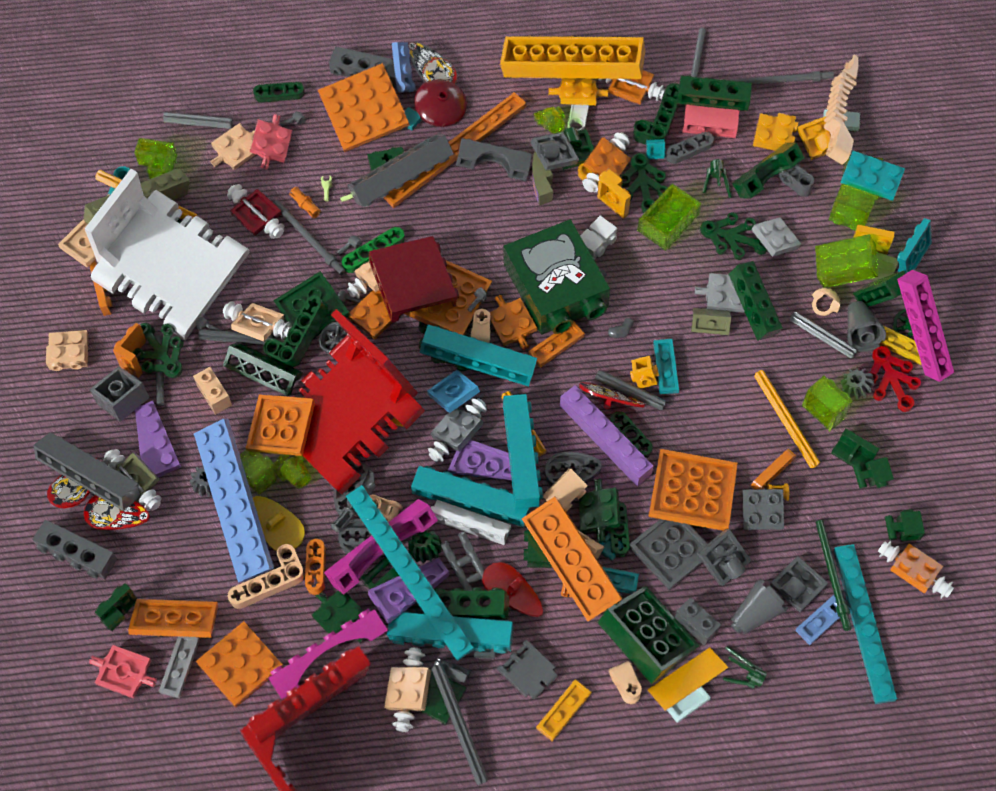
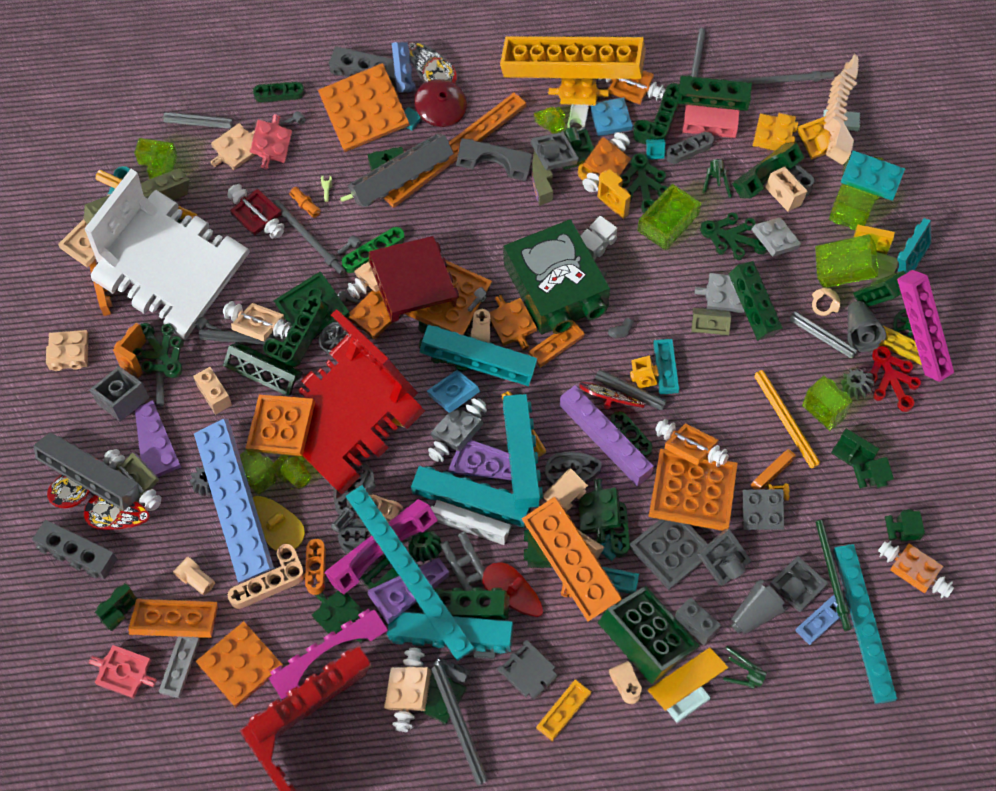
(190, 573): none -> light nougat piece
(611, 116): none -> dark azure plate
(691, 443): none -> orange plate
(786, 189): none -> light nougat brick

